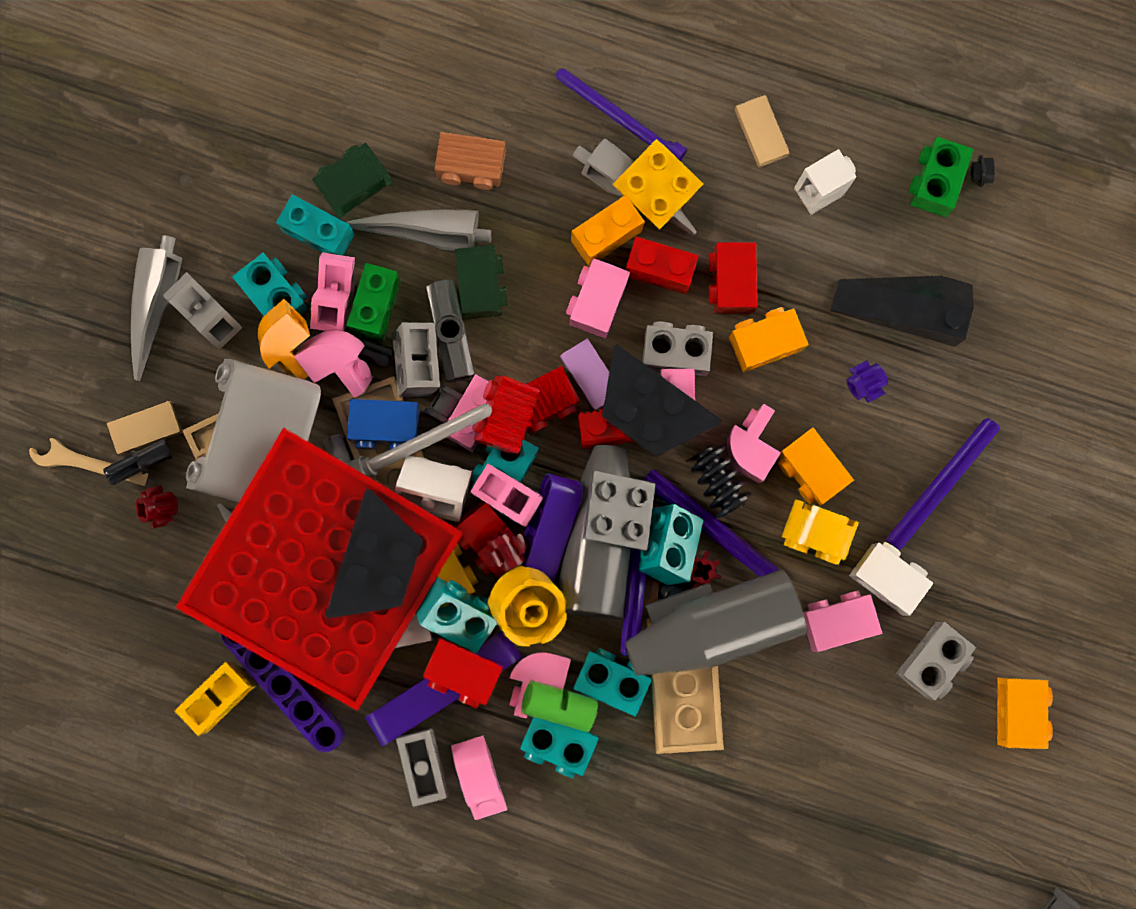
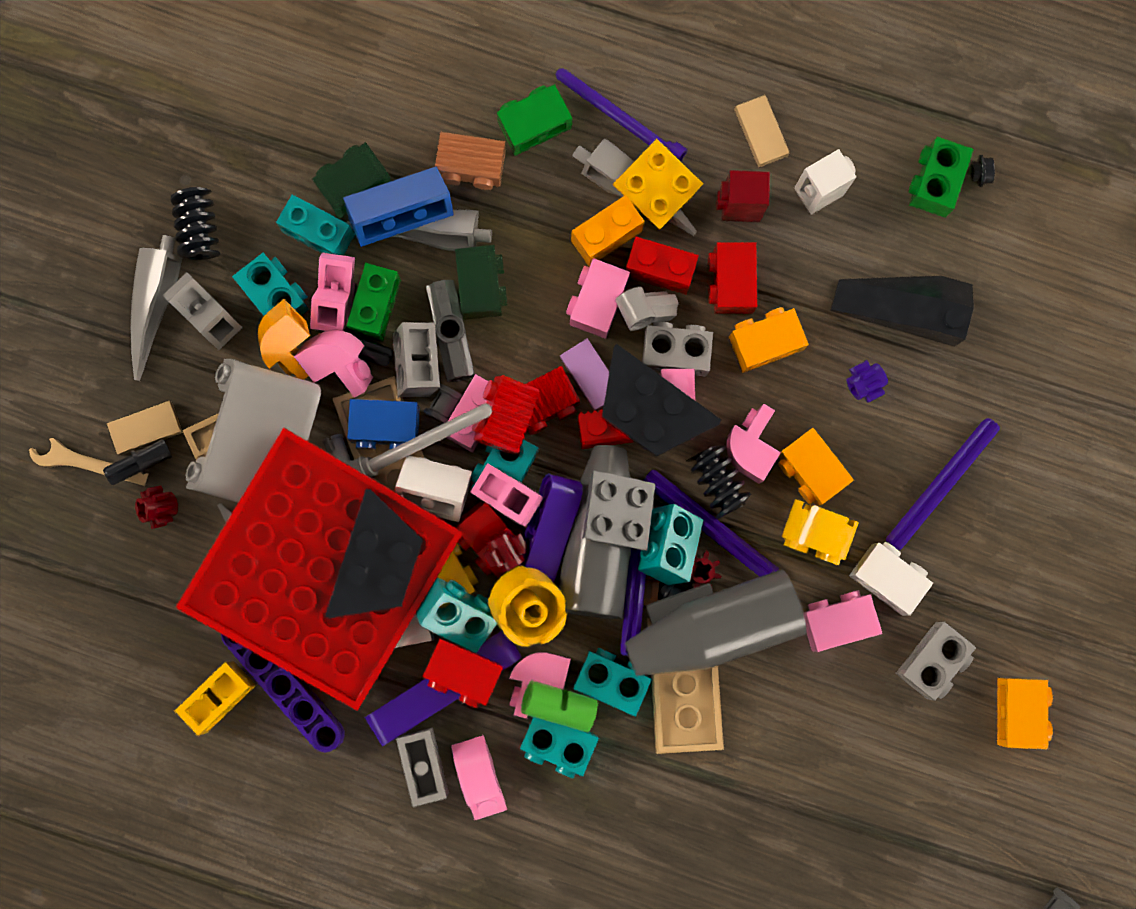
(192, 223): none -> black piece
(398, 206): none -> blue brick
(534, 119): none -> green brick
(644, 308): none -> light grey piece
(744, 196): none -> dark red brick

